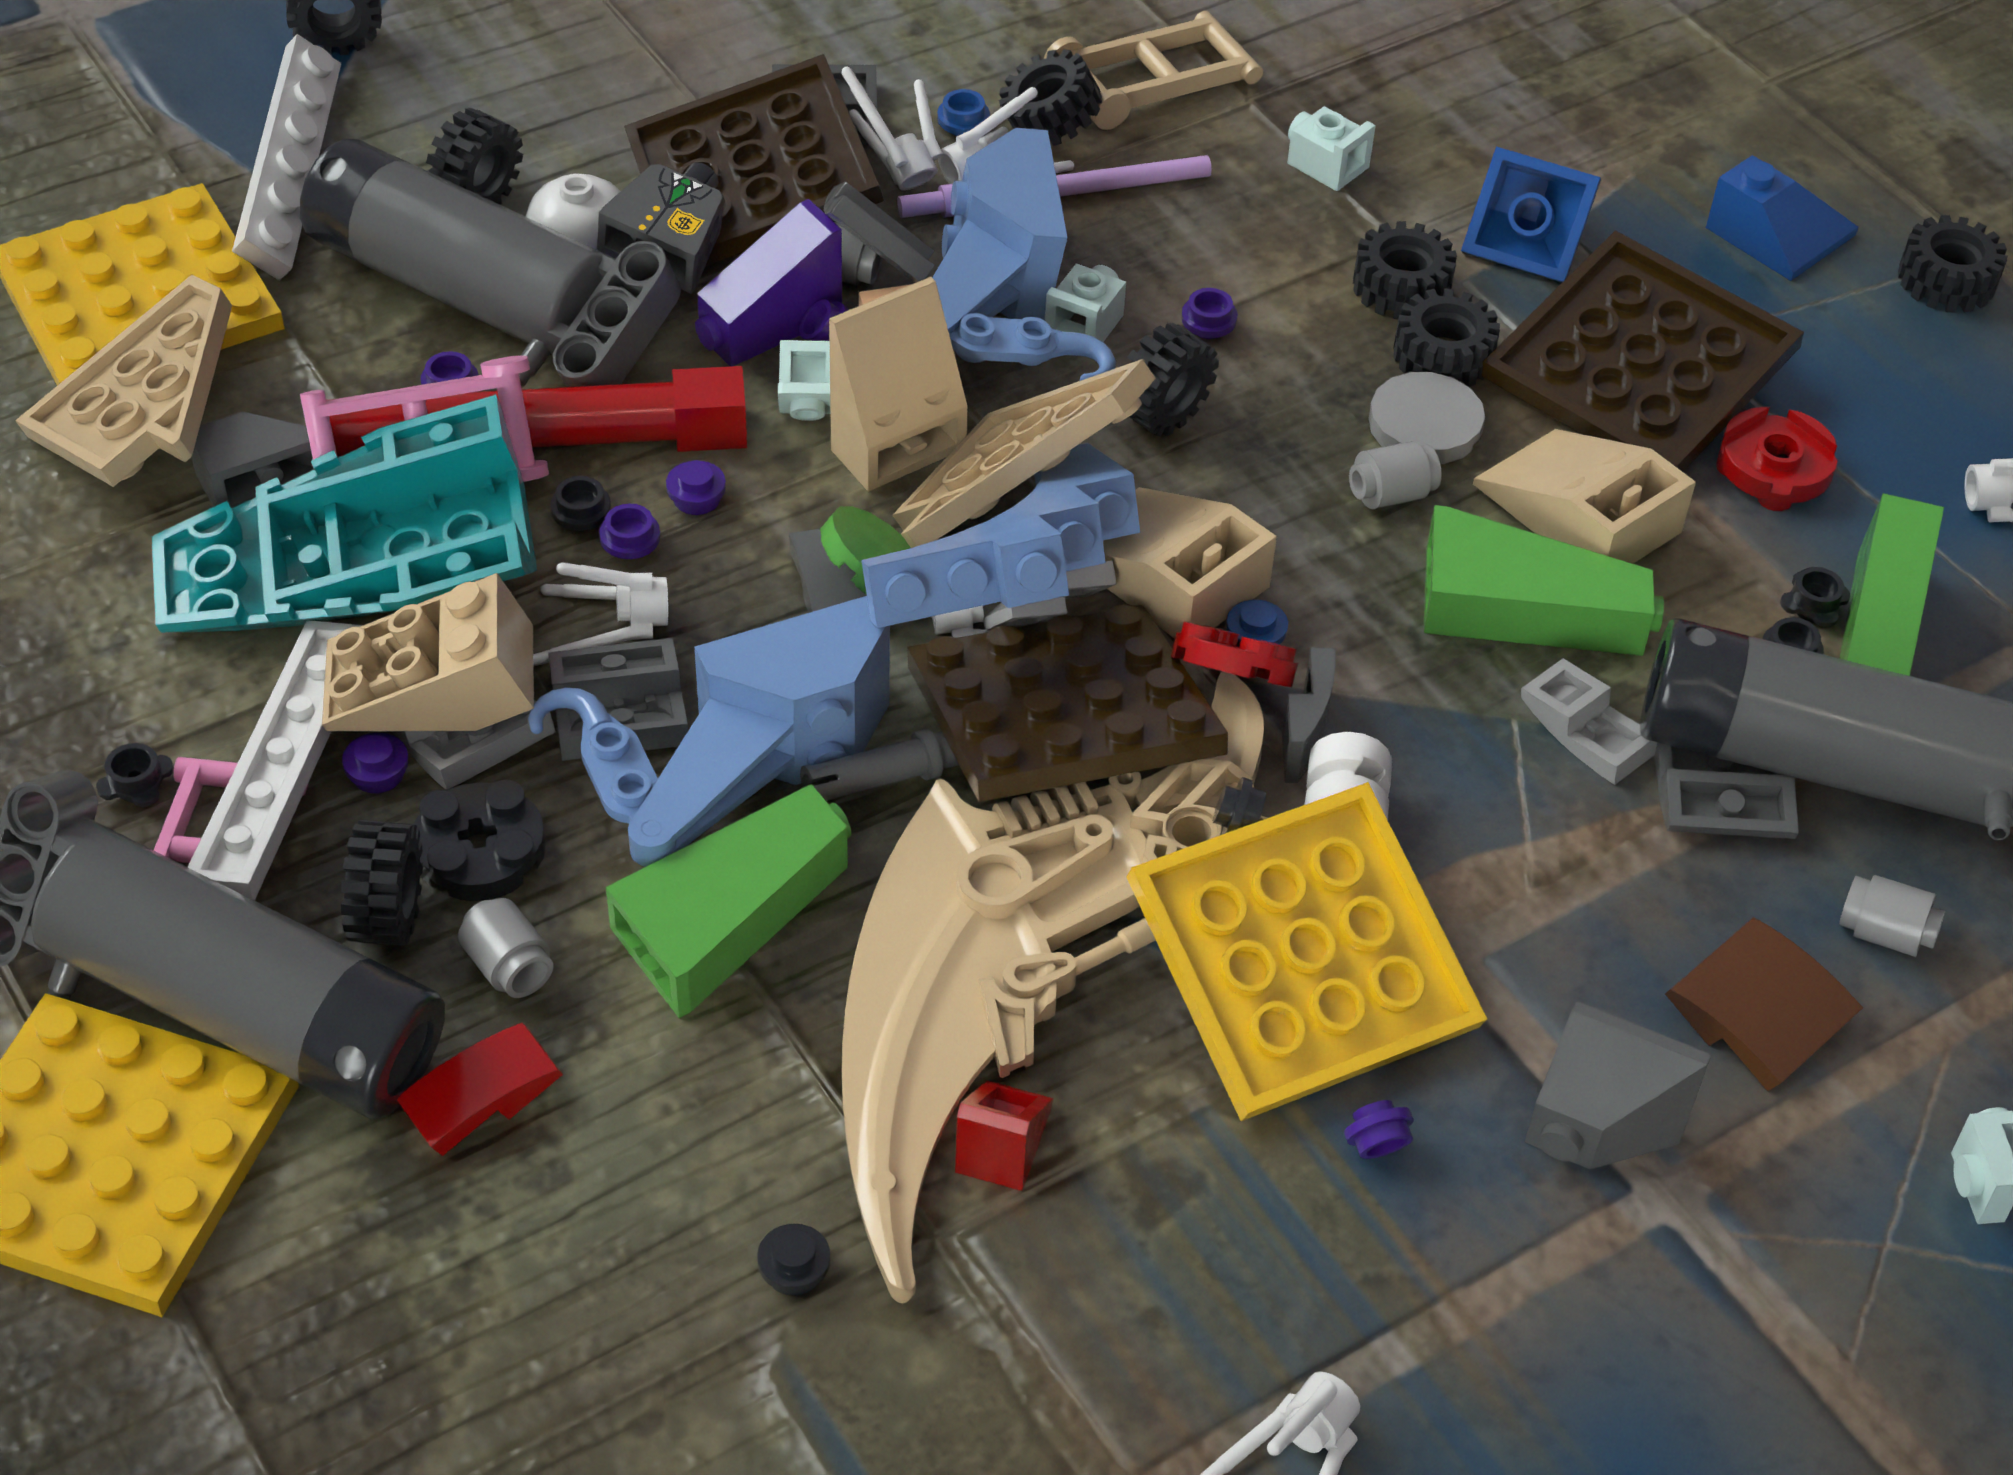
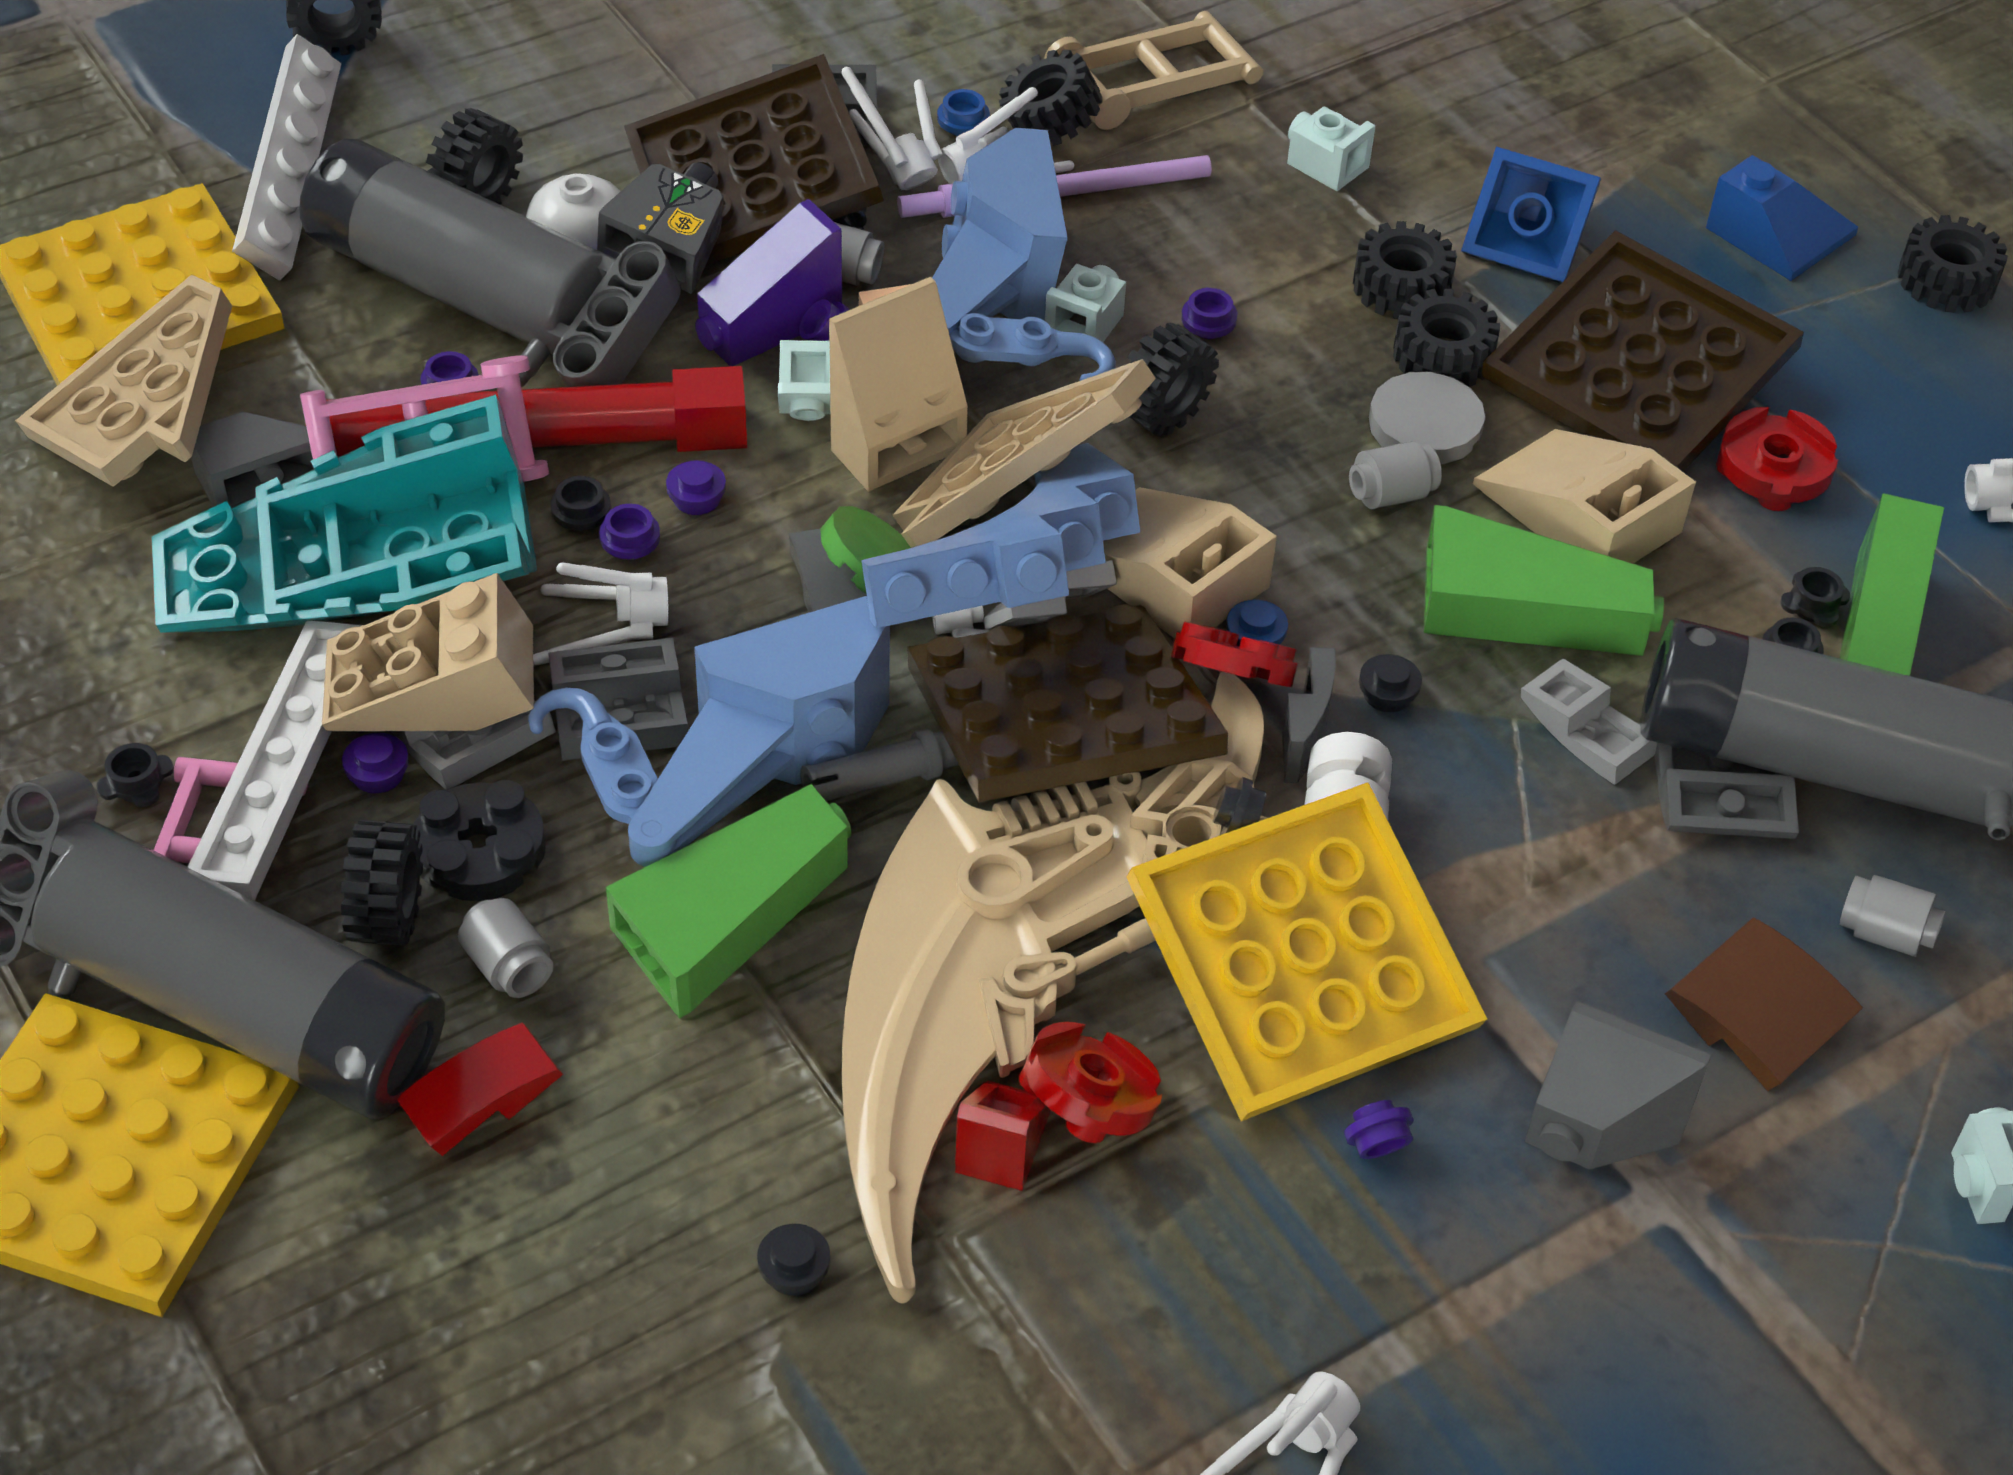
(879, 231): dark grey slope -> none
(1092, 1082): none -> red plate
(1389, 682): none -> black plate

